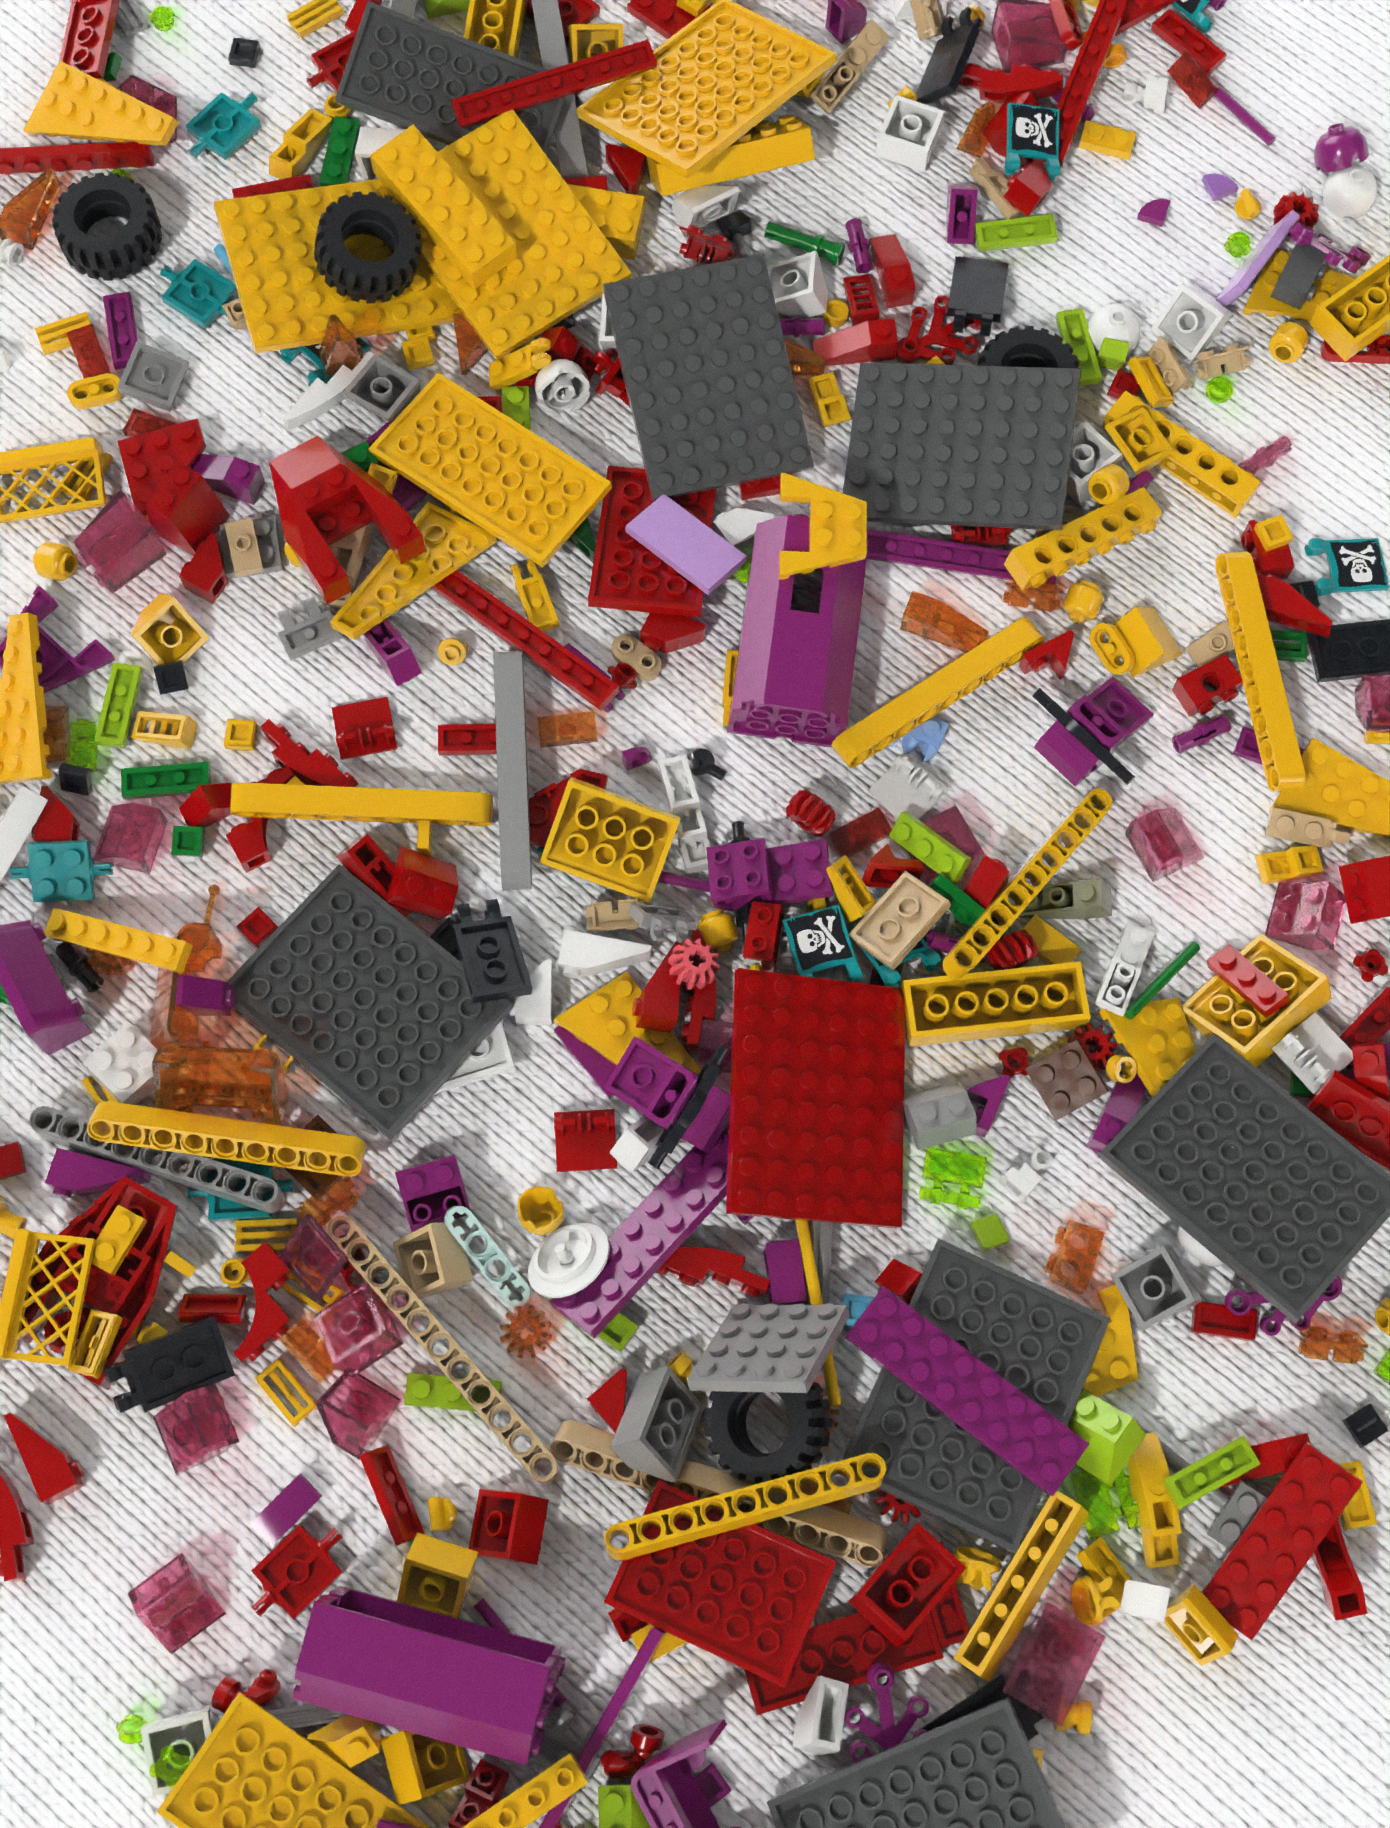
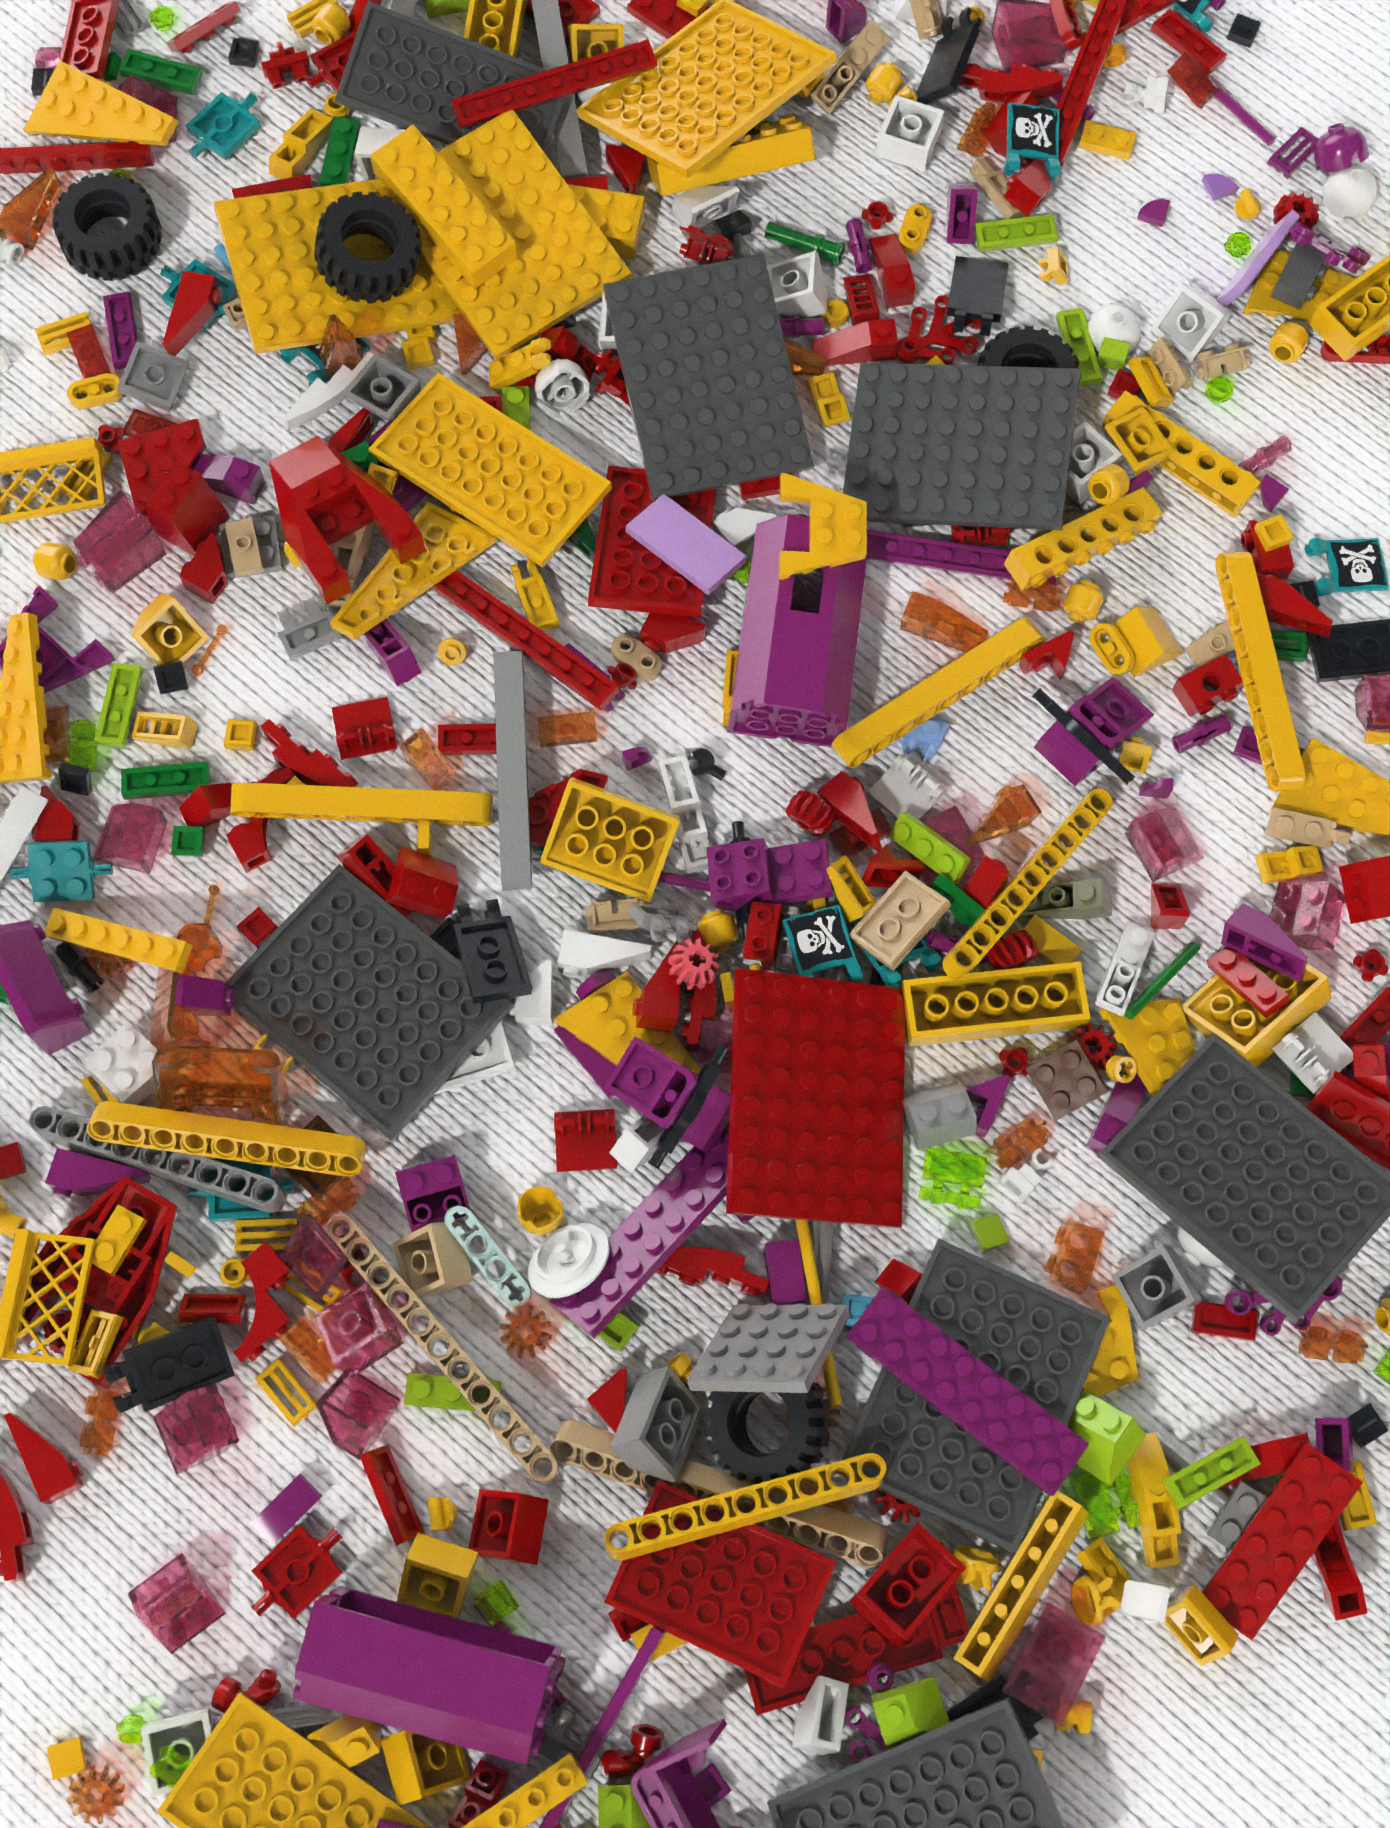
(40, 79): none -> black tile
(47, 57): none -> clear pink tile
(67, 1758): none -> yellow tile
(86, 1801): none -> clear orange gear
(96, 1434): none -> clear orange hinge
(116, 434): none -> red plate
(161, 71): none -> green plate
(192, 308): none -> red slope
(197, 669): none -> clear orange hinge
(204, 28): none -> red plate
(285, 61): none -> red hips
(330, 23): none -> yellow head
(352, 432): none -> red slope
(427, 759): none -> clear orange slope
(496, 1602): none -> clear neon green tile
(594, 983): none -> magenta tile
(727, 990): none -> yellow tile
(850, 806): none -> red slope
(880, 209): none -> red plate
(884, 82): none -> yellow head
(909, 1710): none -> lime slope
(915, 226): none -> yellow plate
(1006, 814): none -> clear orange slope
(1009, 1146): none -> clear orange hinge
(1056, 265): none -> yellow tile
(1135, 755): none -> yellow tile
(1157, 790): none -> magenta tile
(1168, 907): none -> red slope
(1243, 30): none -> black plate
(1263, 941): none -> magenta slope
(1271, 492): none -> magenta tile
(1283, 165): none -> magenta tile
(1335, 1440): none -> magenta slope

